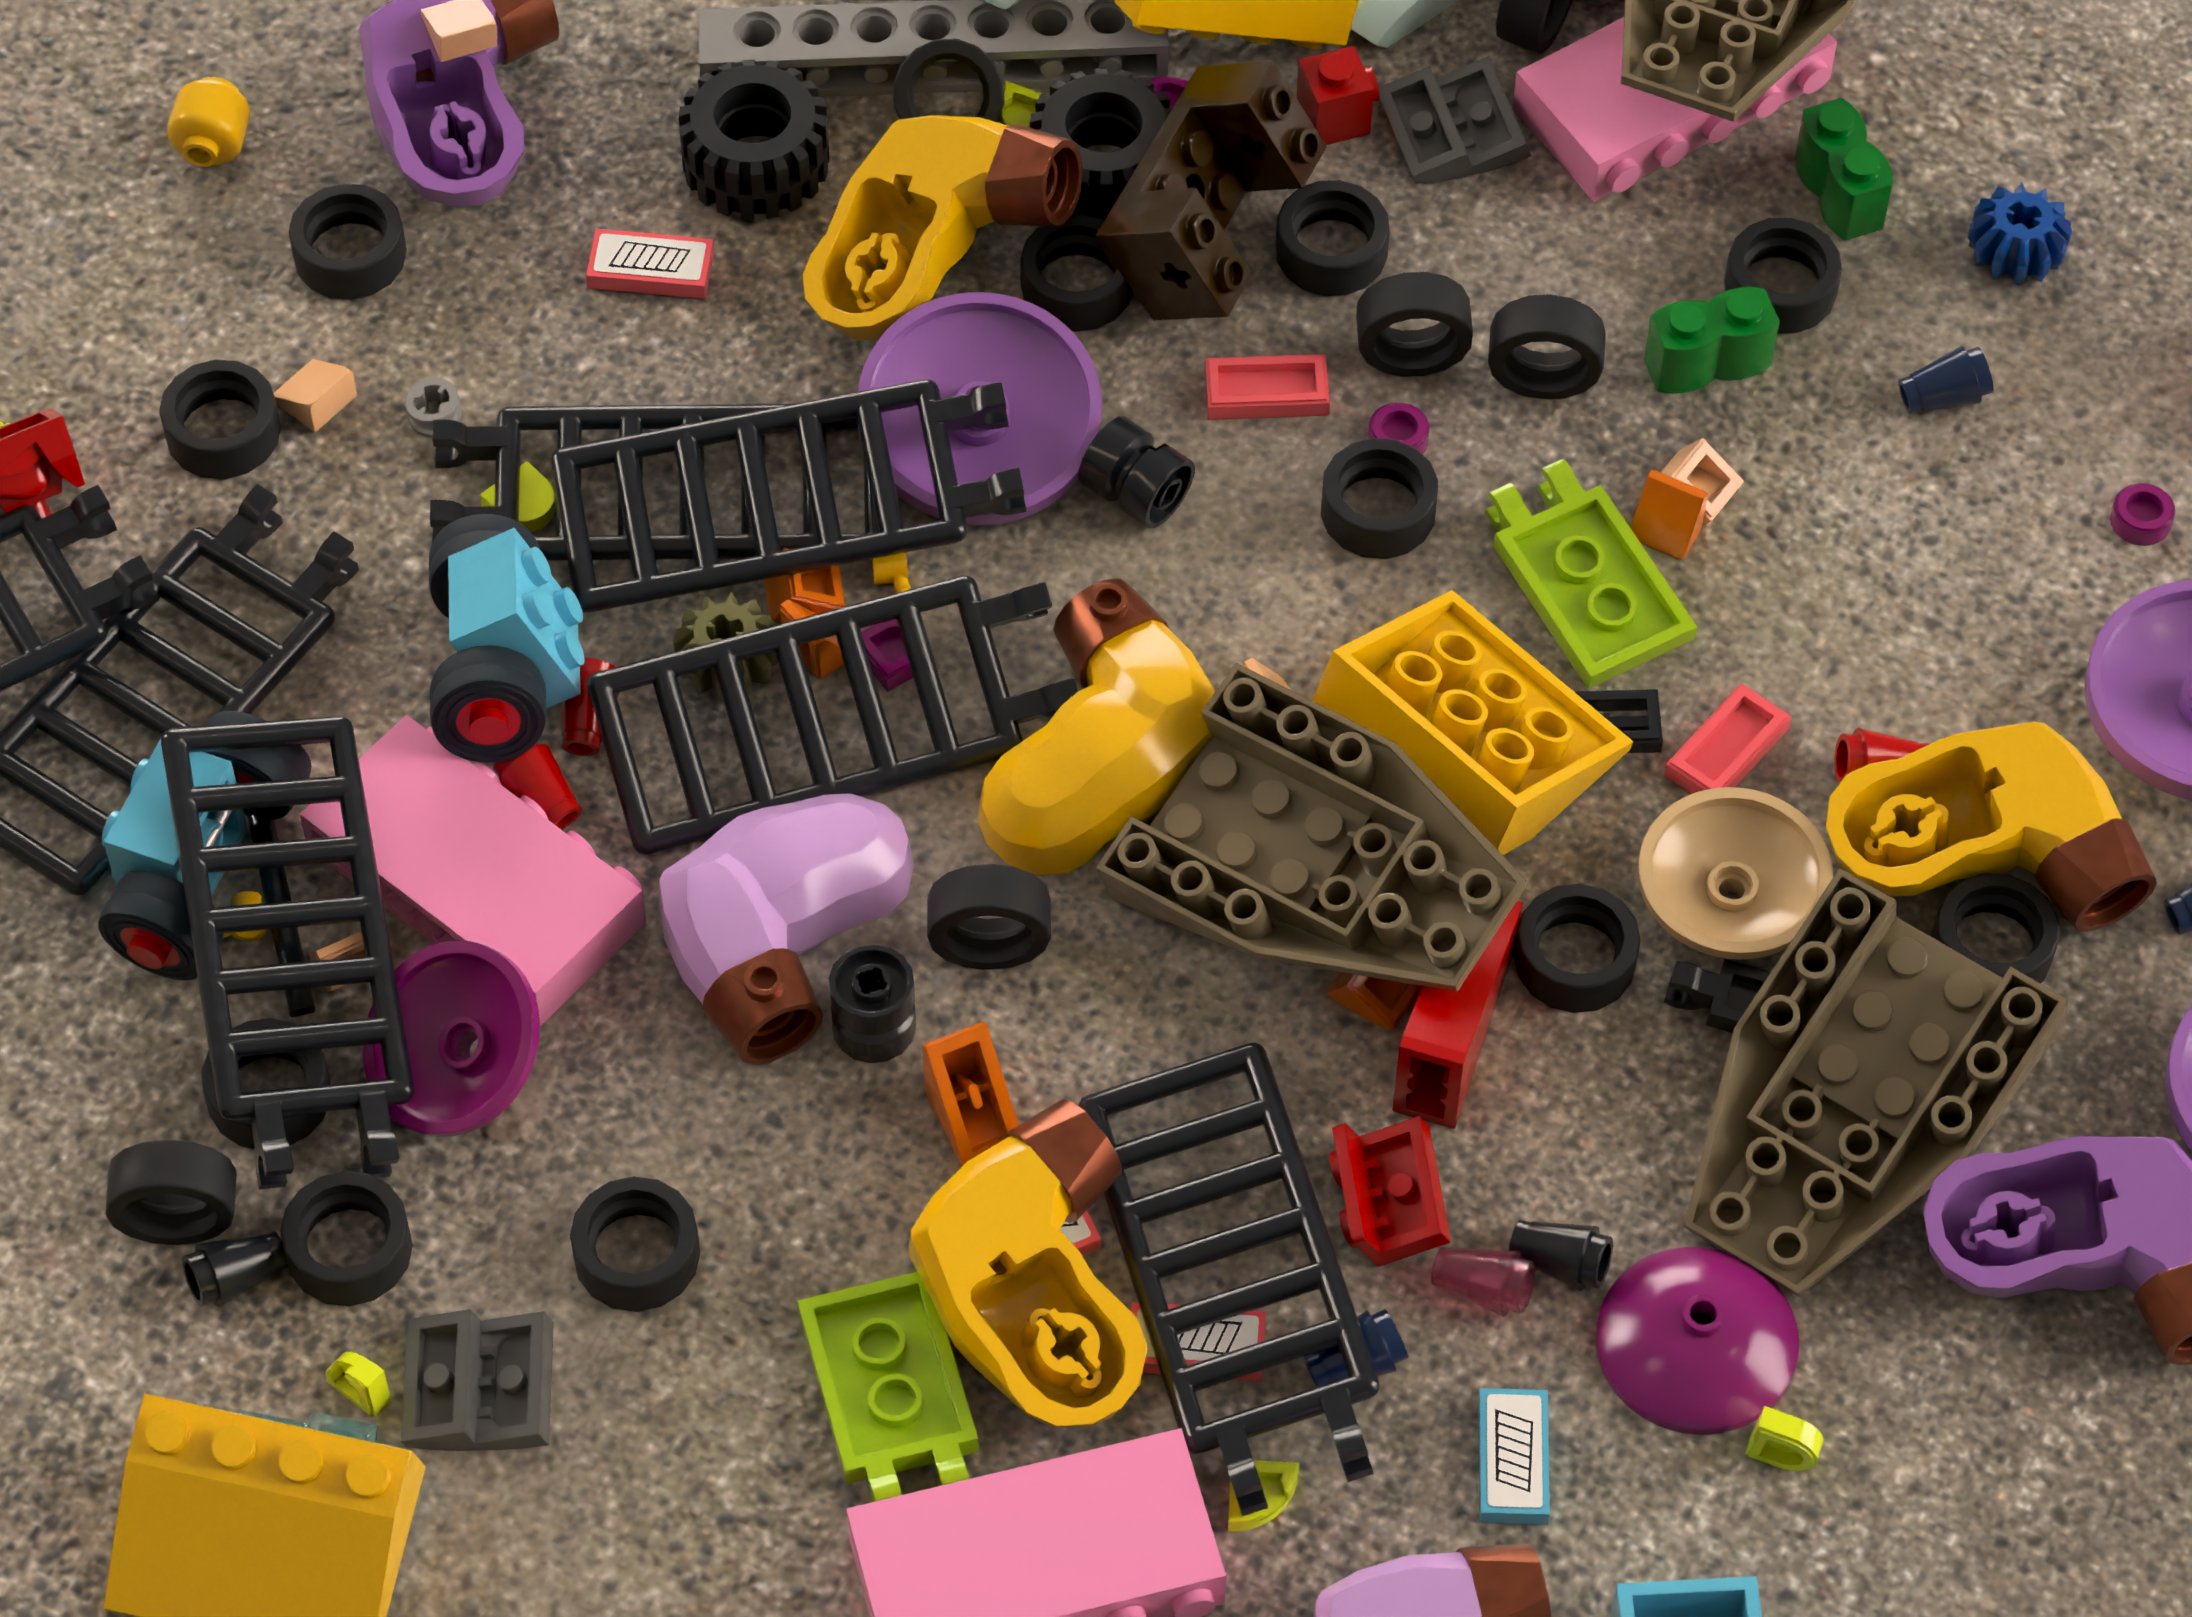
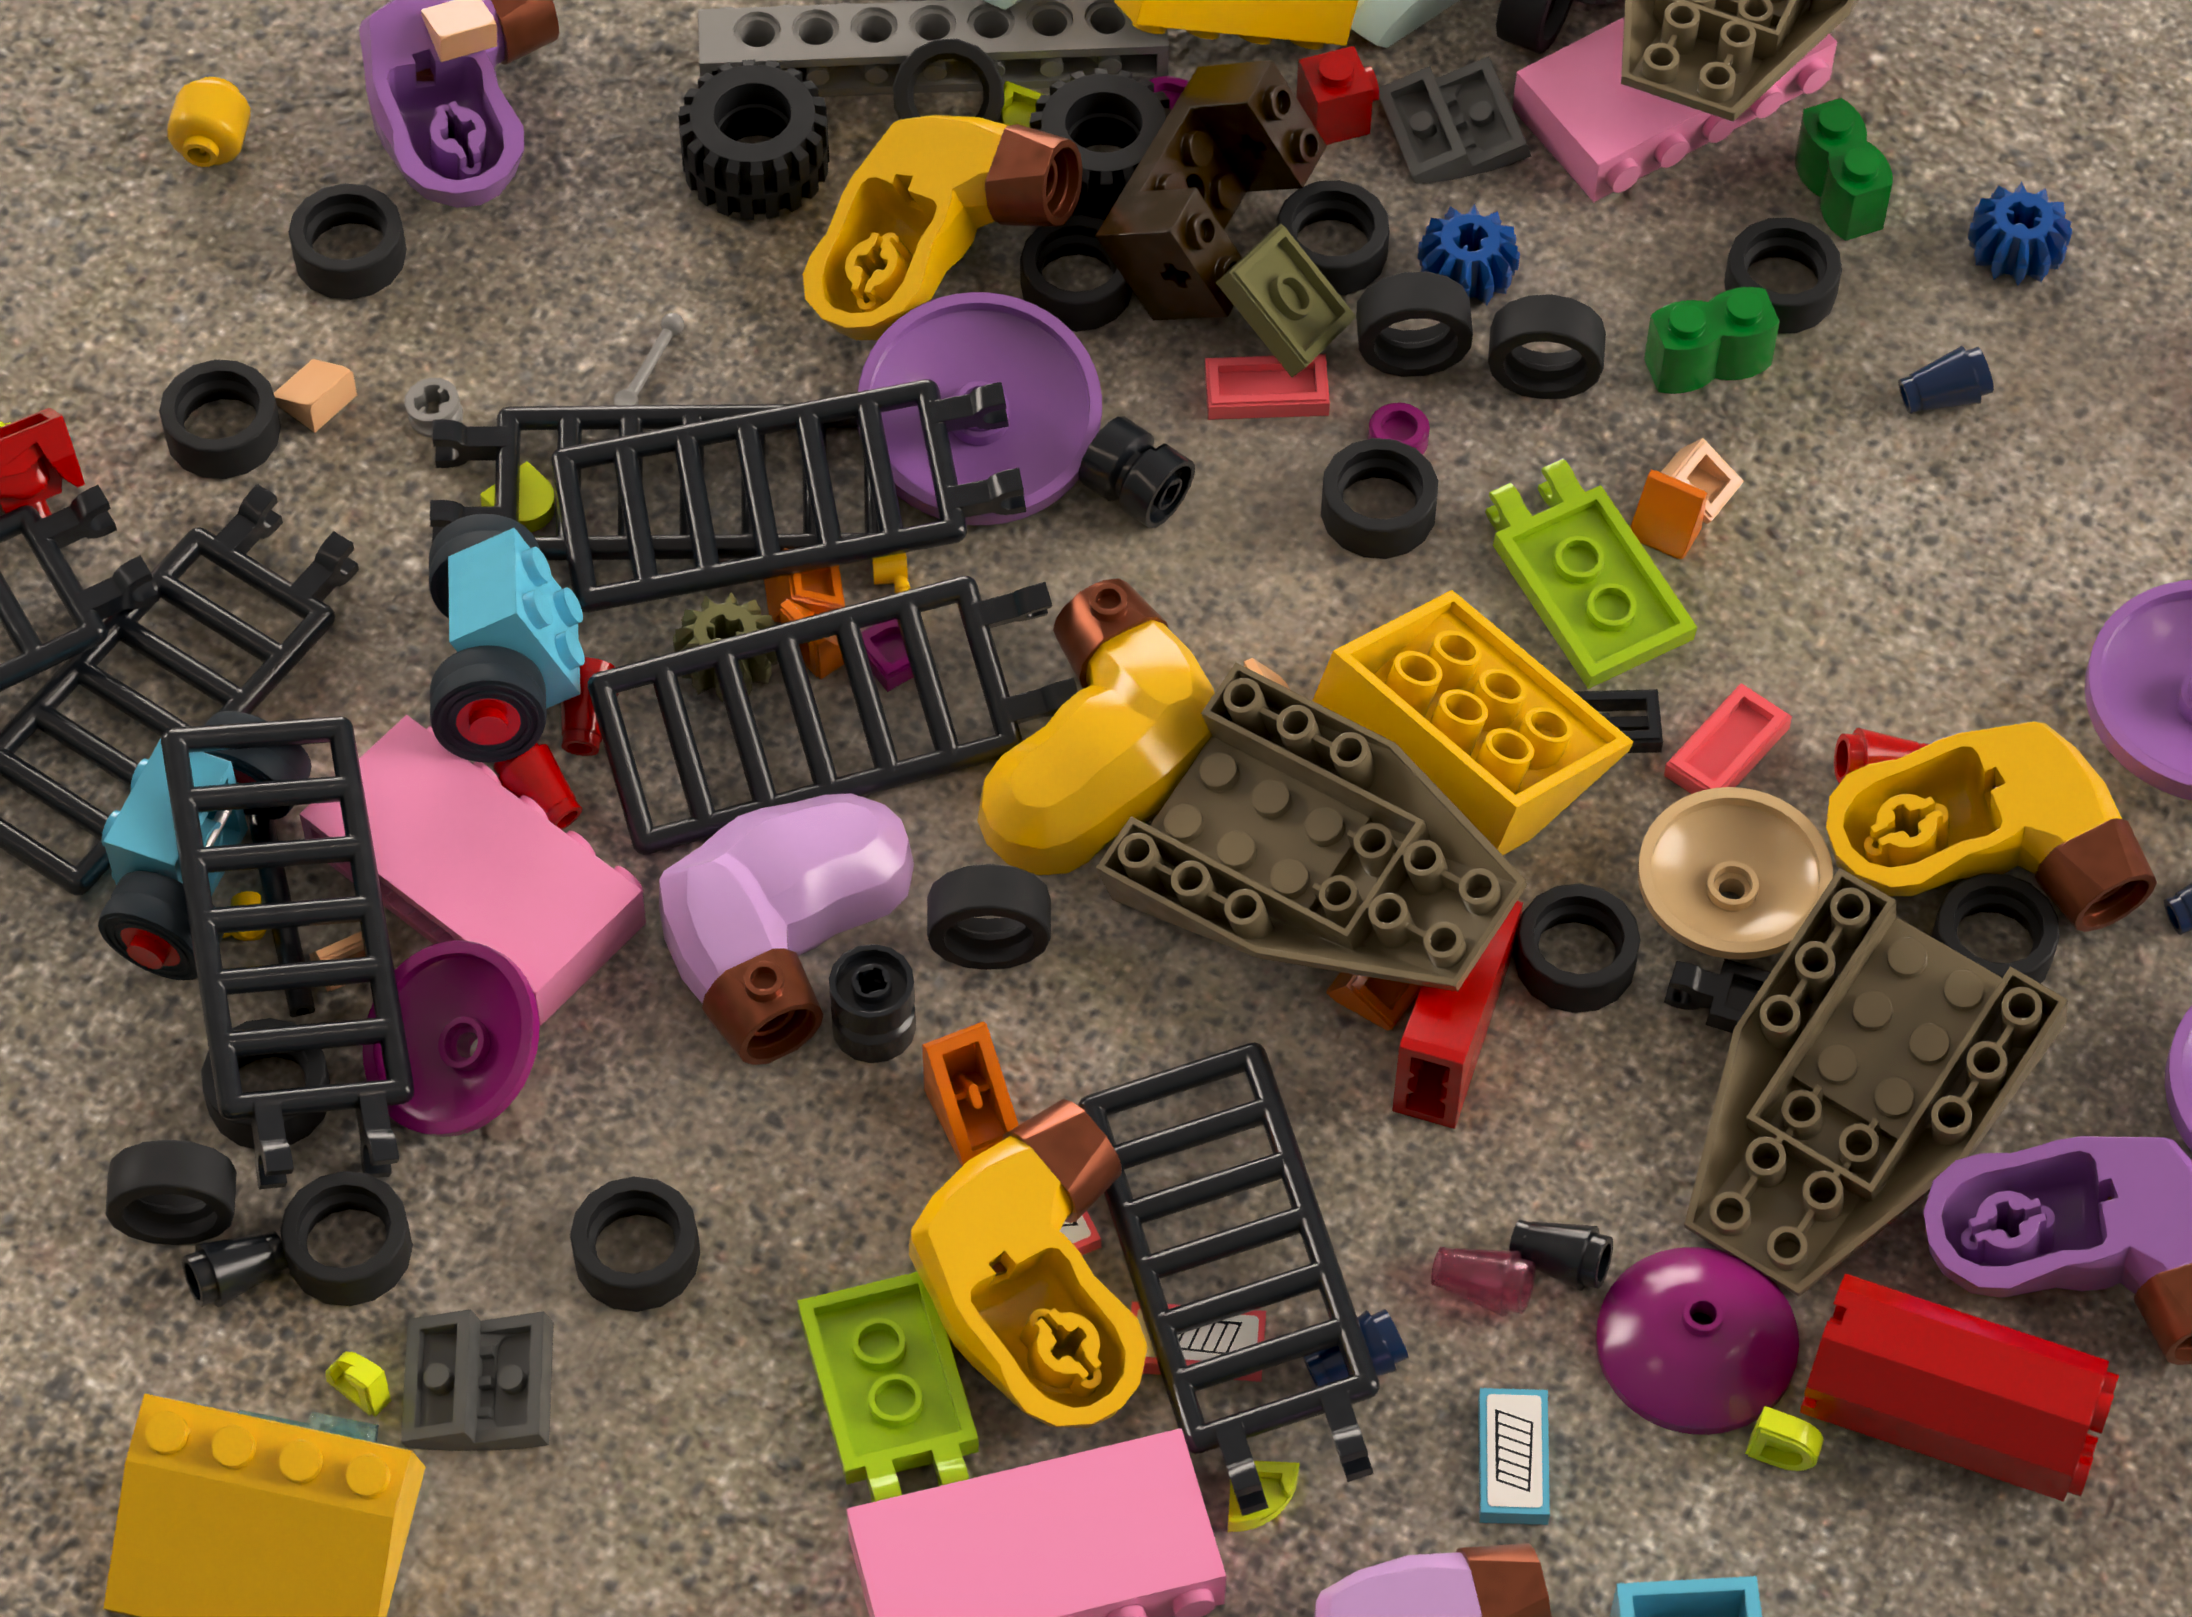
(650, 263): tile -> none
(671, 325): none -> light grey hinge
(1286, 300): none -> olive tile
(1390, 1190): red bracket -> none
(1471, 252): none -> blue gear
(1959, 1389): none -> red brick
(2142, 514): magenta tile -> none

